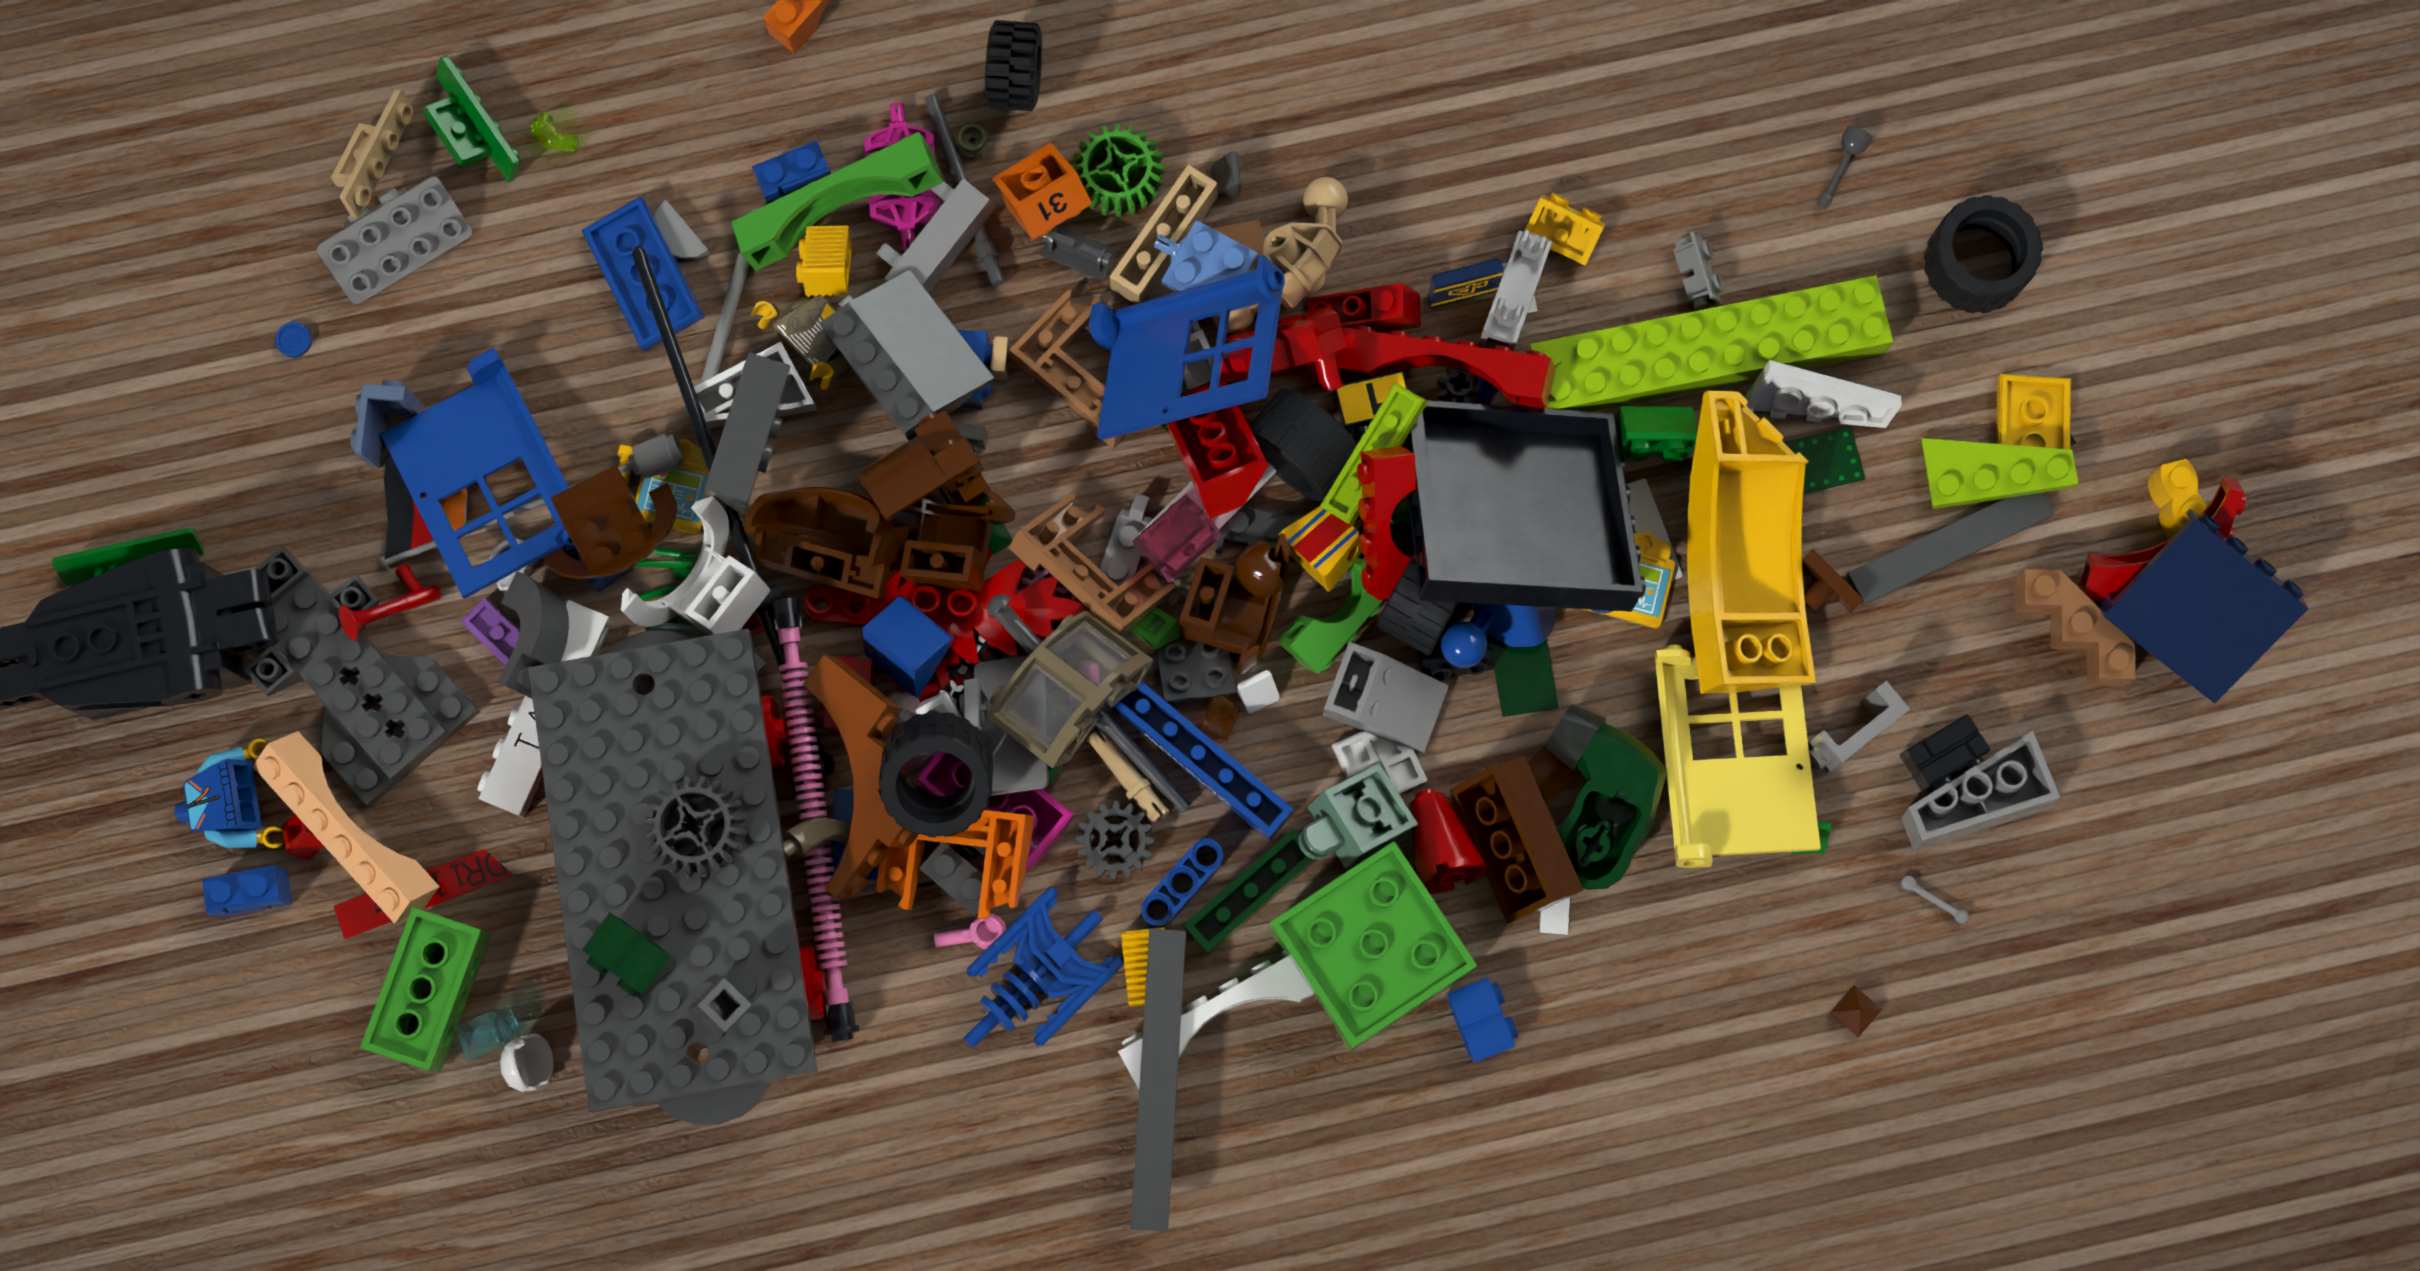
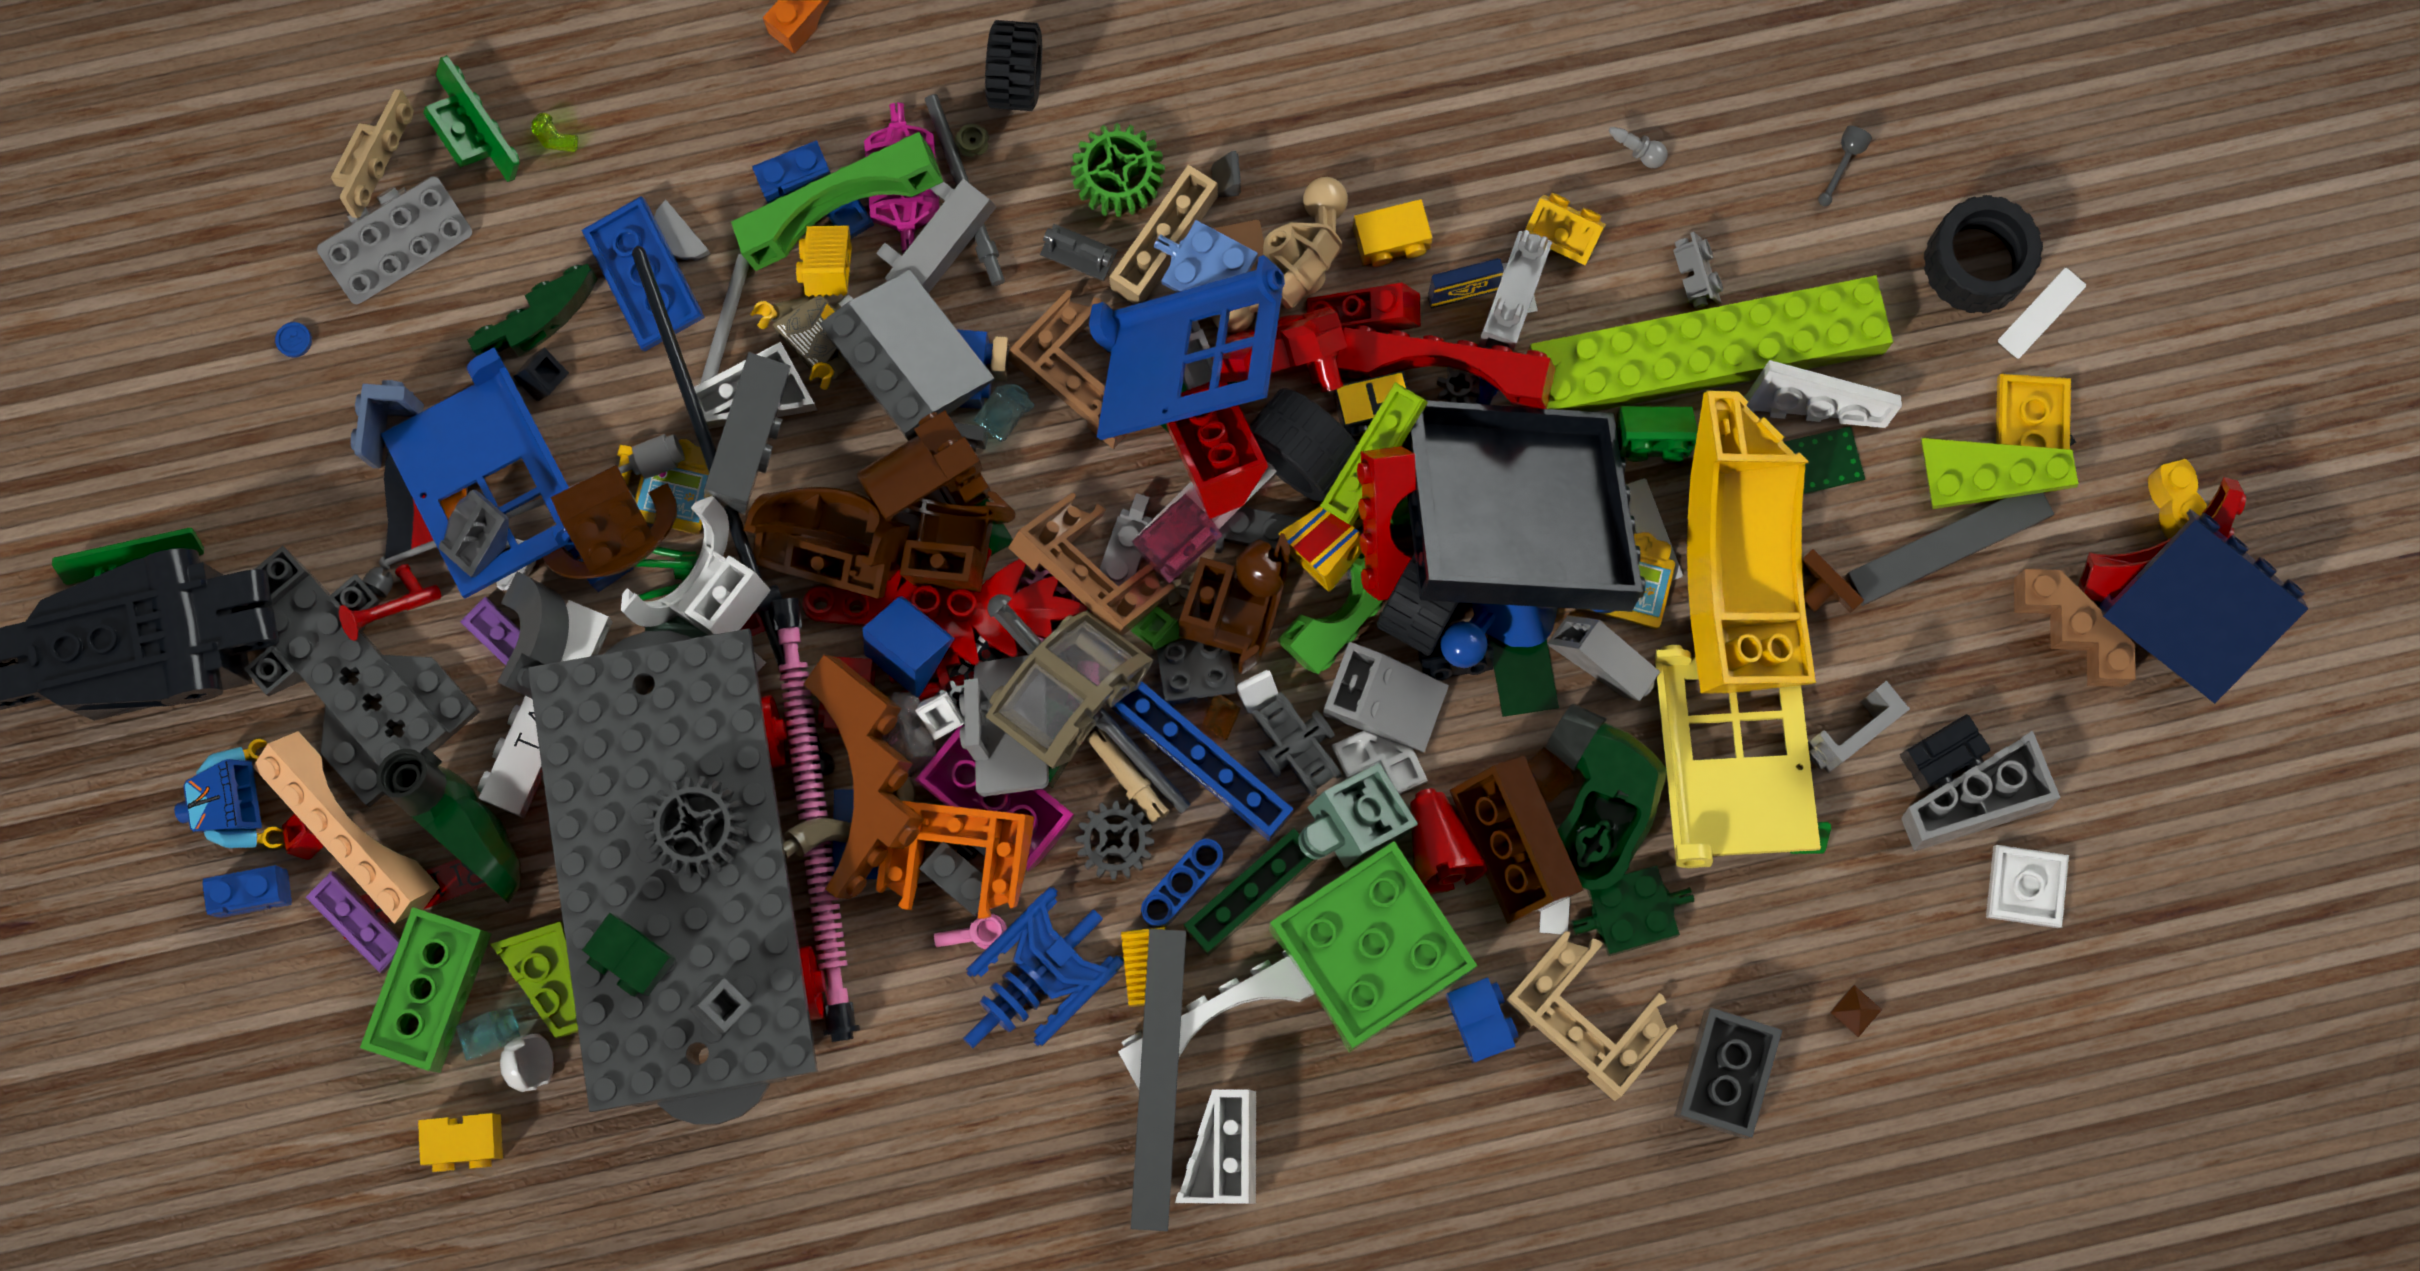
(355, 920): none -> medium lavender tile
(377, 583): none -> dark grey hinge
(452, 815): none -> dark green piece
(474, 1141): none -> yellow brick
(475, 533): none -> flat silver slope
(540, 374): none -> black slope
(542, 969): none -> lime wing
(550, 309): none -> dark green slope
(851, 215): none -> blue tile
(933, 814): black tyre -> none
(1004, 410): none -> clear light blue bracket
(1042, 191): orange brick -> none
(1224, 1153): none -> white wedge
(1303, 754): none -> dark grey axle
(1392, 233): none -> yellow brick
(1604, 656): none -> light grey slope
(1609, 1064): none -> tan wedge
(1633, 912): none -> dark green plate
(1651, 153): none -> light grey bar
(1728, 1073): none -> dark grey brick
(1908, 883): light grey hinge -> none
(2027, 886): none -> white tile
(2041, 313): none -> white sticker

